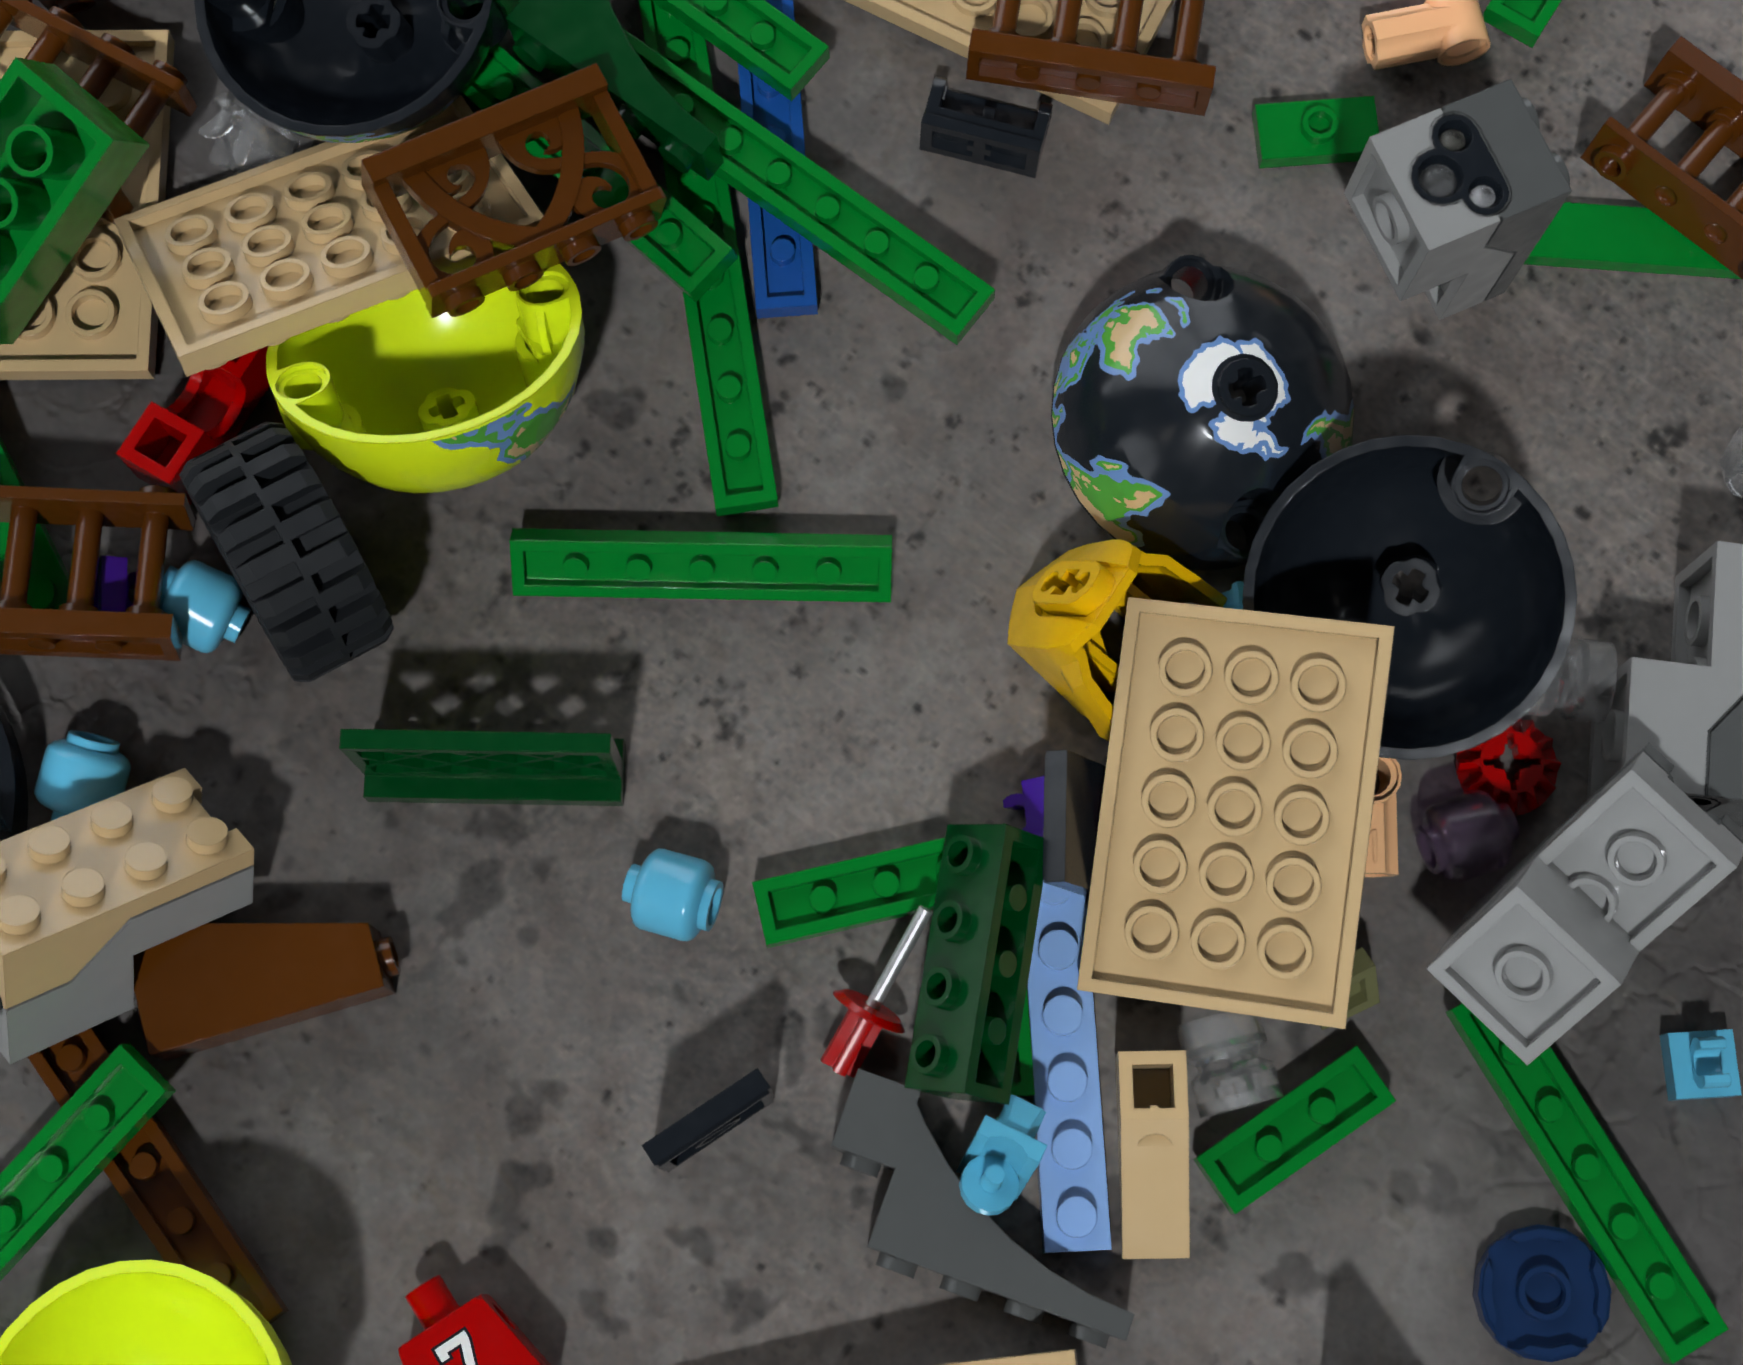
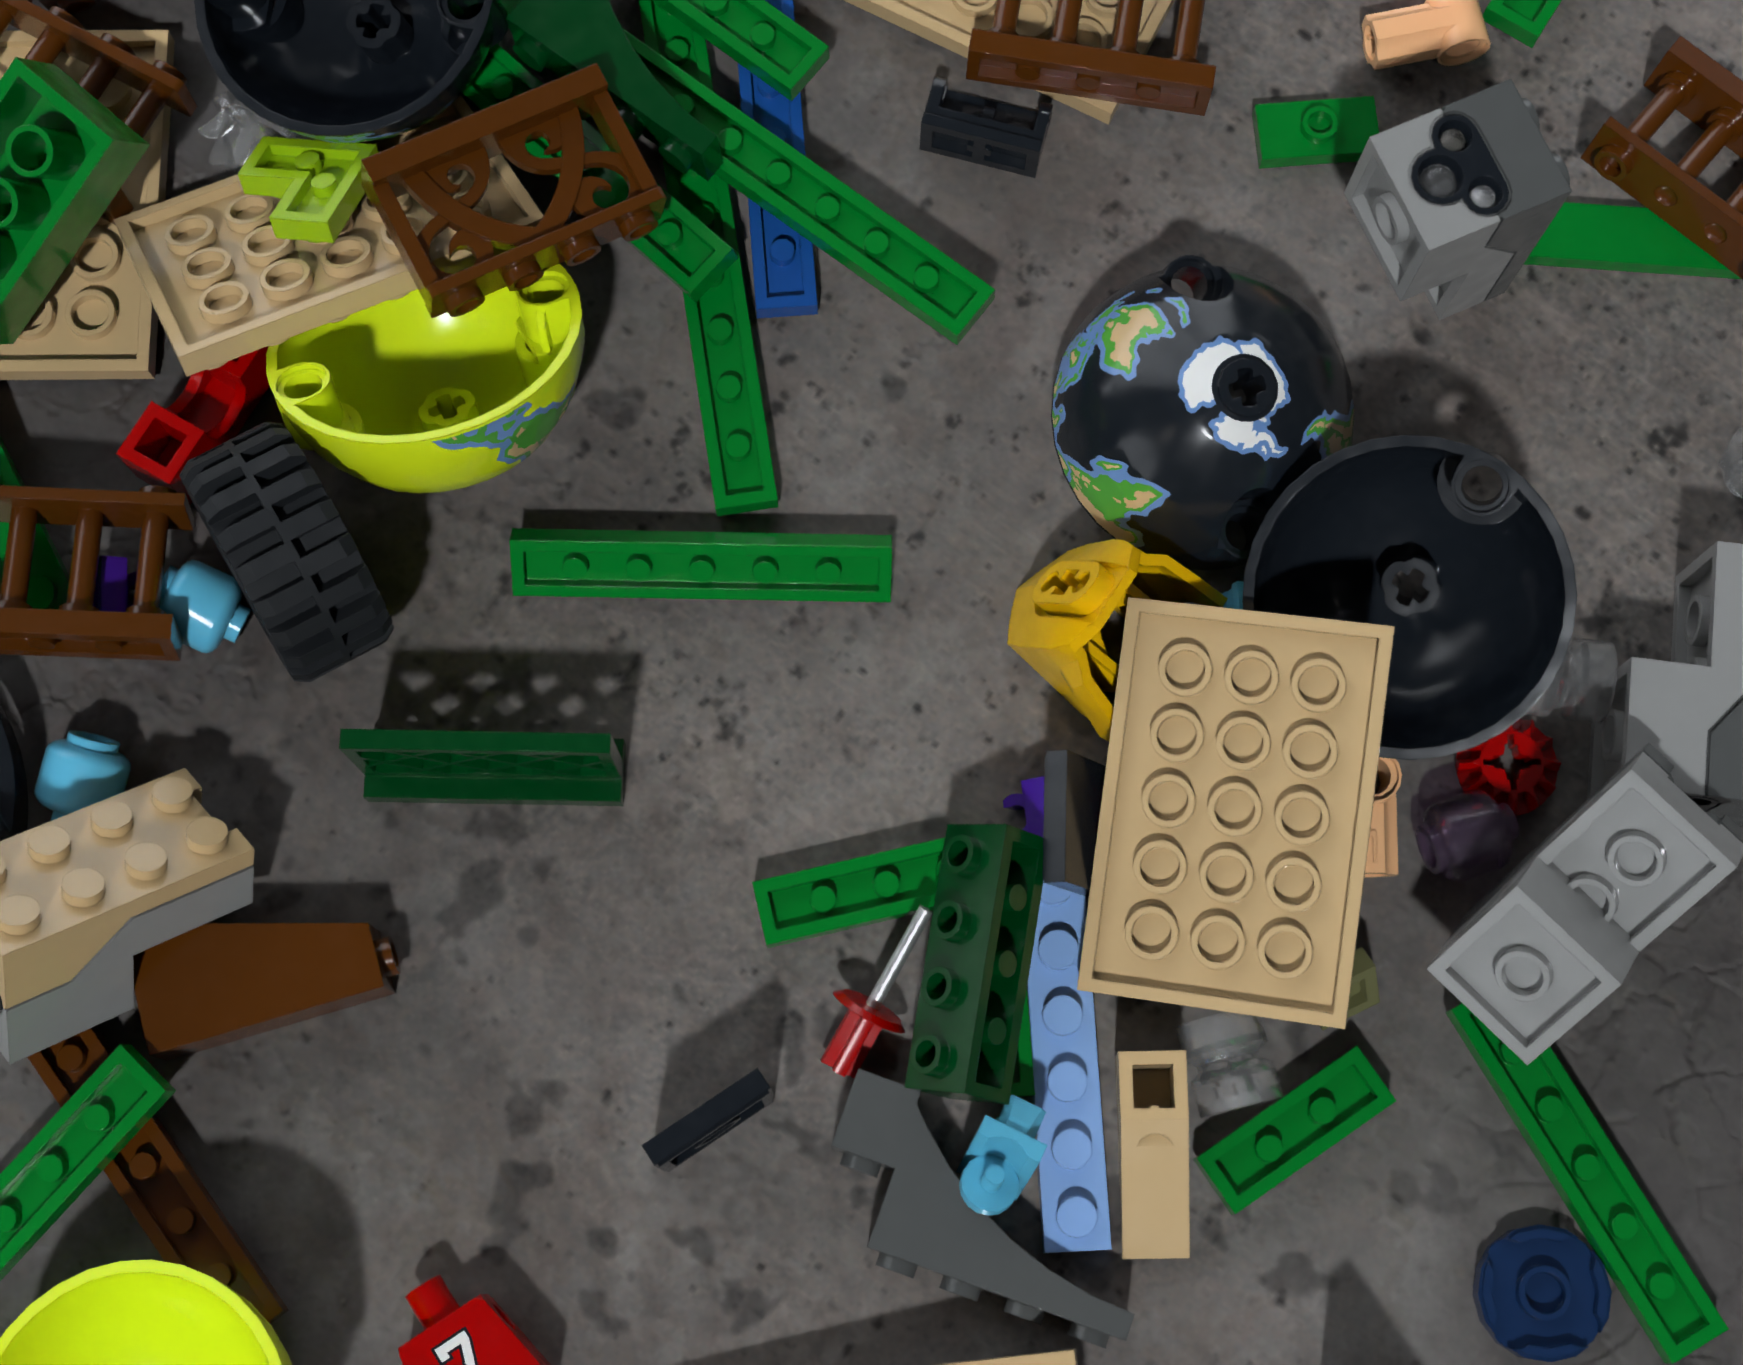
(314, 181): none -> lime plate
(673, 894): medium azure head -> none
(1700, 1064): medium azure tile -> none

